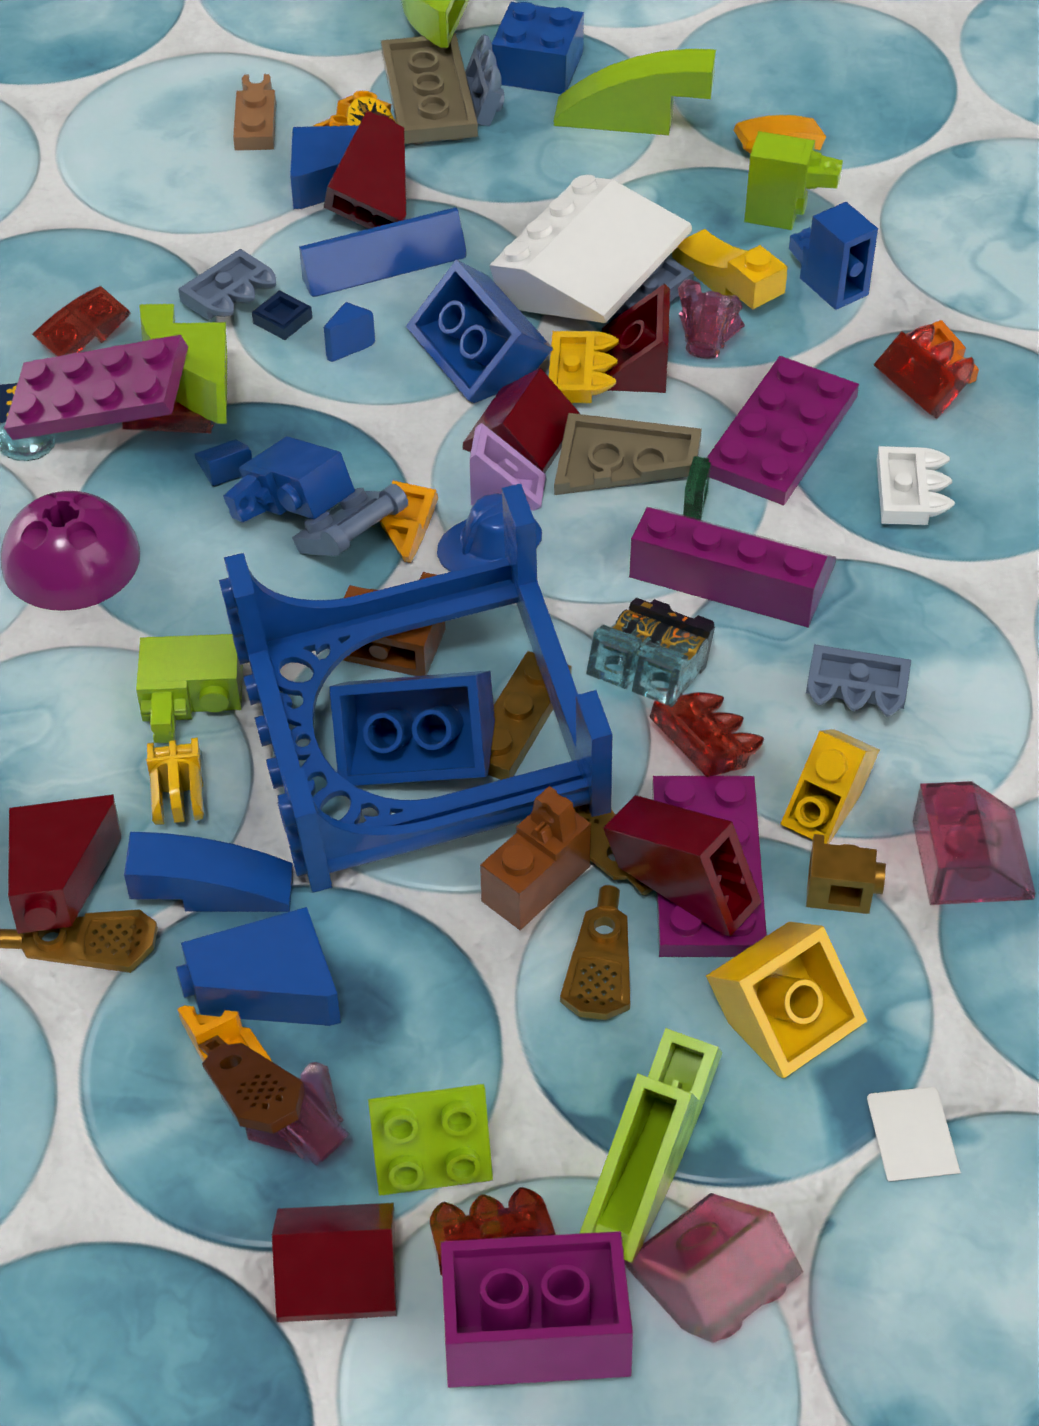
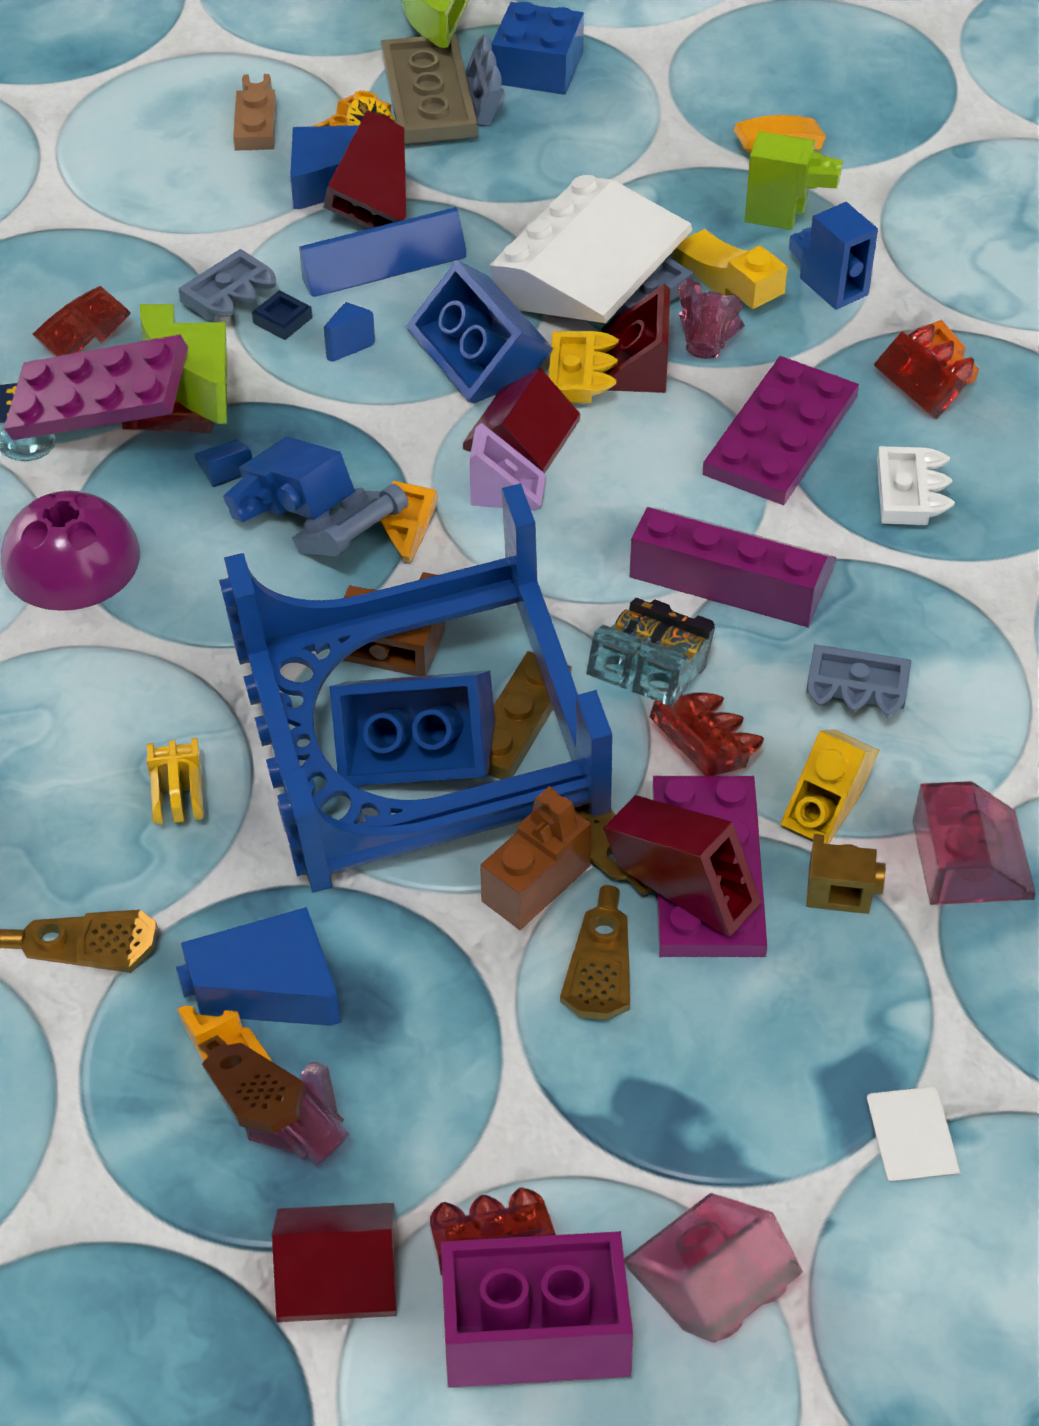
(58, 858): dark red slope -> none
(186, 677): lime hinge -> none
(206, 874): blue slope -> none
(430, 1139): lime hinge -> none
(478, 537): blue piece -> none
(622, 452): dark tan wing -> none
(637, 92): lime slope -> none
(652, 1139): lime slope -> none
(697, 487): clear green tile -> none
(788, 996): yellow slope -> none

